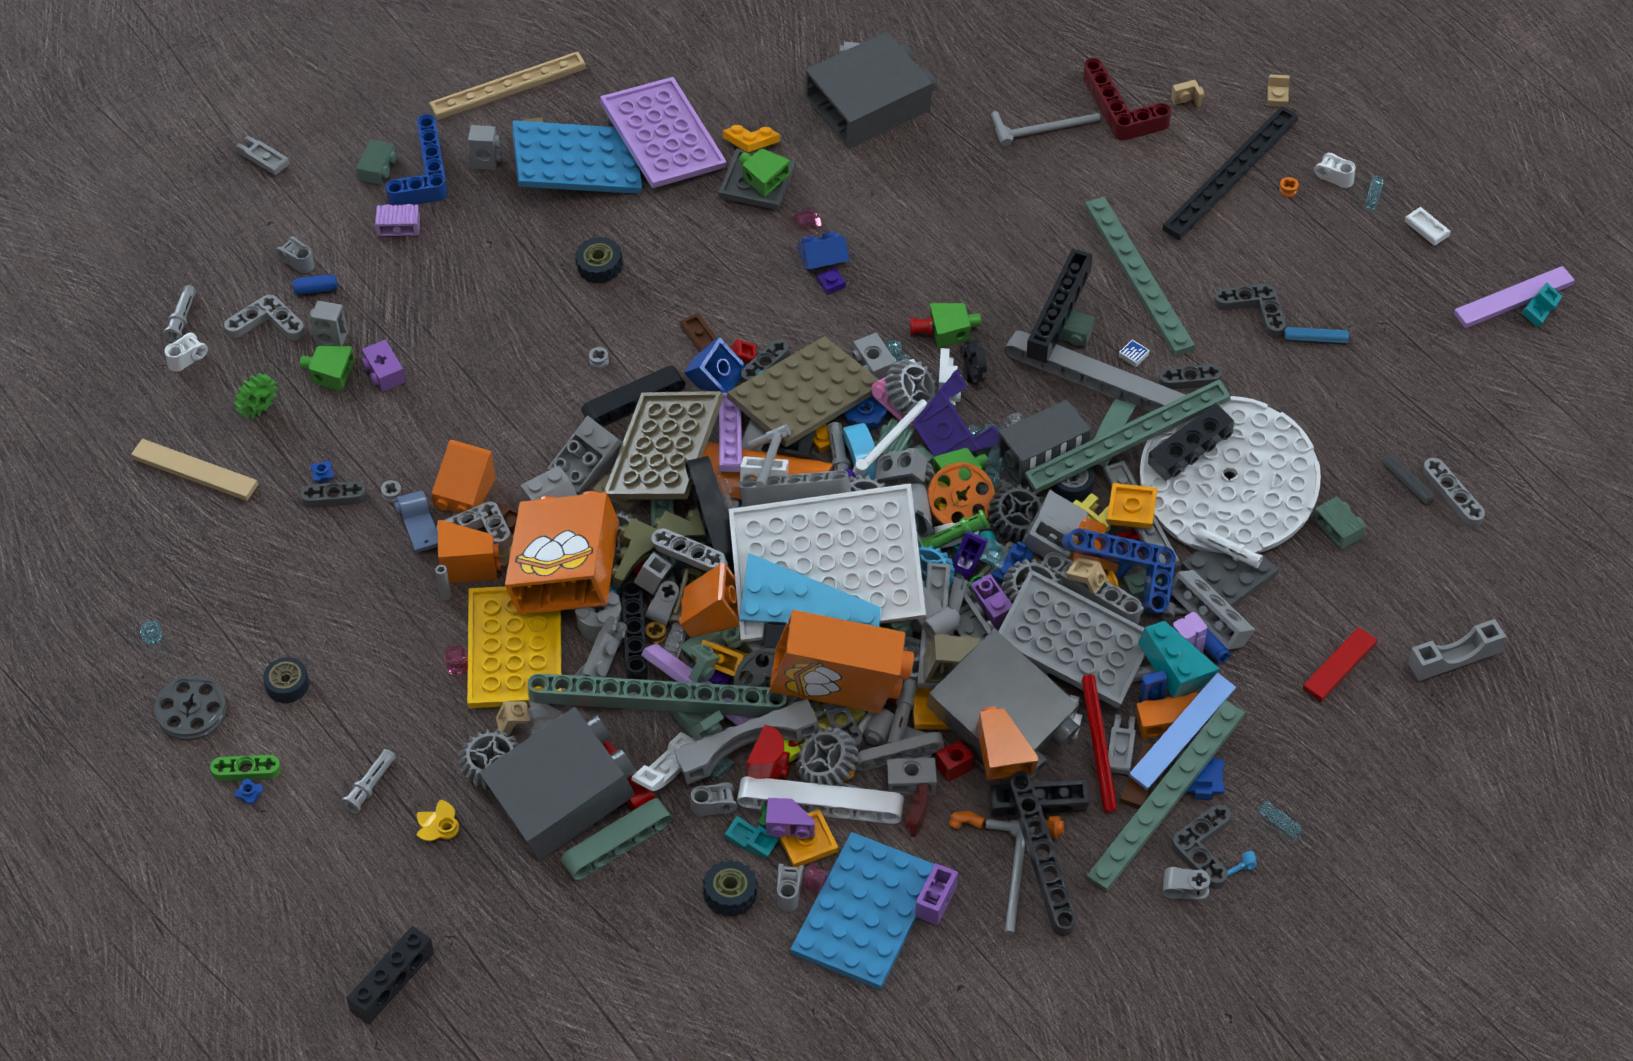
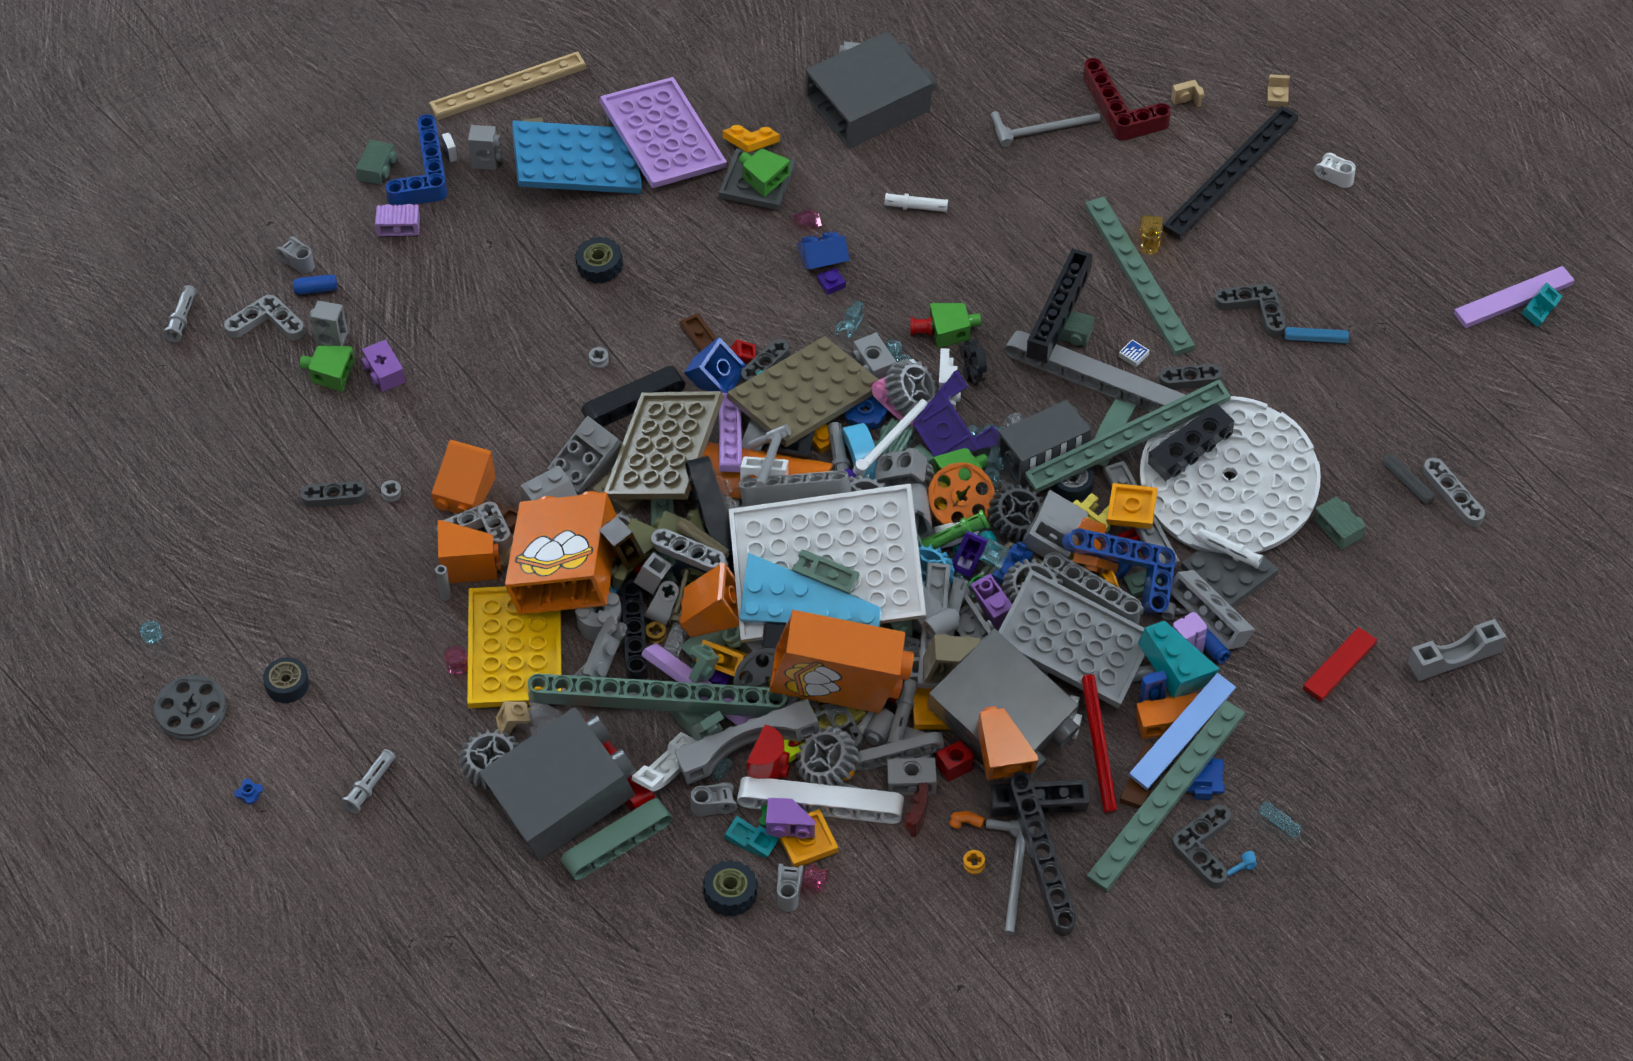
(183, 352): white piece -> none
(194, 469): tan tile -> none
(238, 761): bright green beam -> none
(255, 395): bright green gear -> none
(263, 155): light grey hinge -> none
(322, 472): blue plate -> none
(390, 975): black brick -> none
(417, 520): sand blue door -> none
(434, 823): yellow plate -> none
(449, 147): none -> white tile
(622, 543): none -> dark brown brick
(700, 536): none -> dark tan axle
(826, 571): none -> sand green plate
(853, 318): none -> clear light blue plate
(863, 911): dark azure plate -> none
(913, 202): none -> white pin
(936, 894): medium lavender brick -> none
(974, 869): none -> light orange bush
(1055, 826): orange plate -> none
(1087, 572): tan bracket -> none
(1121, 746): light grey hinge -> none
(1150, 233): none -> clear yellow piece
(1183, 884): light grey piece -> none
(1288, 191): orange bush -> none
(1374, 192): clear light blue axle -> none
(1427, 226): white plate -> none

